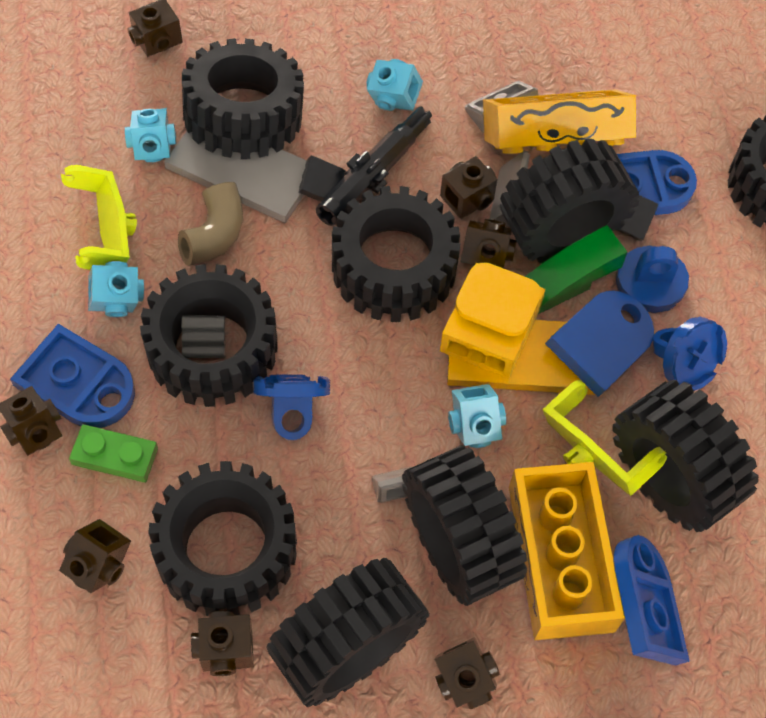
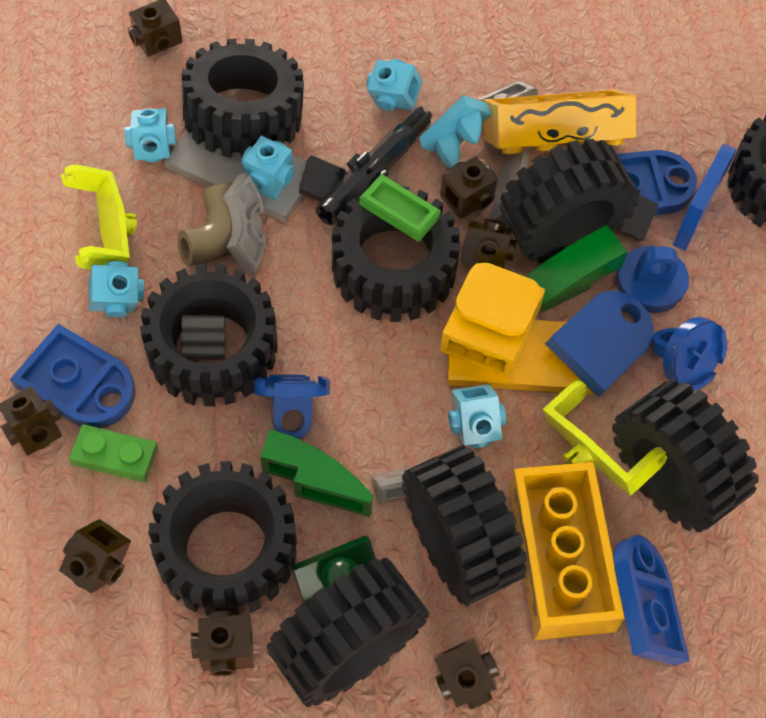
(245, 209): none -> light grey tile
(269, 166): none -> medium azure brick
(314, 474): none -> green slope
(325, 567): none -> dark green tile
(400, 207): none -> bright green tile
(457, 124): none -> medium azure tile
(704, 196): none -> blue tile

